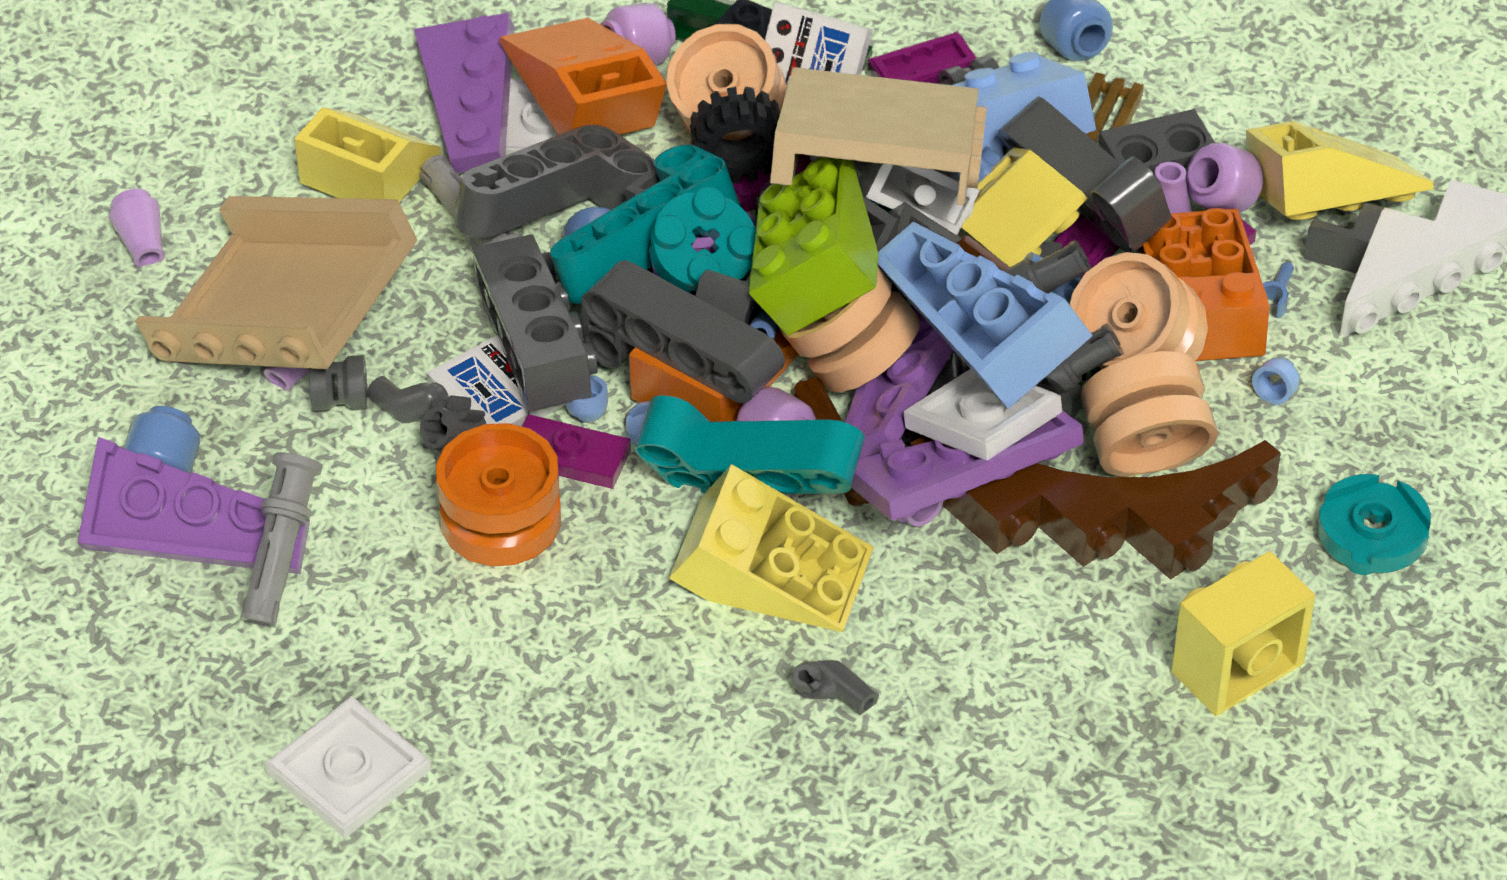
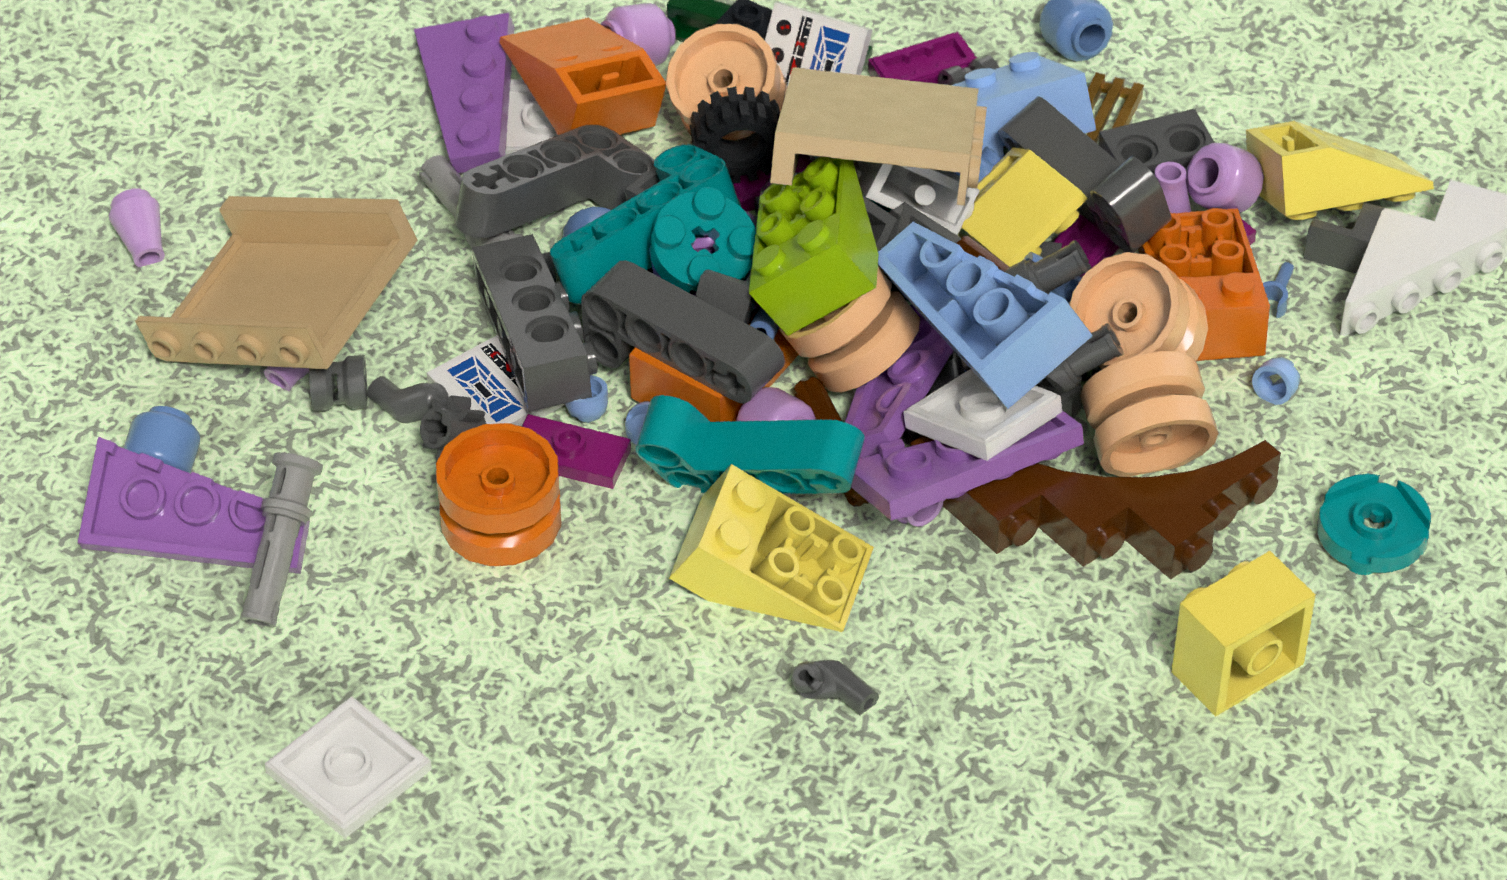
(359, 156): light yellow slope -> none

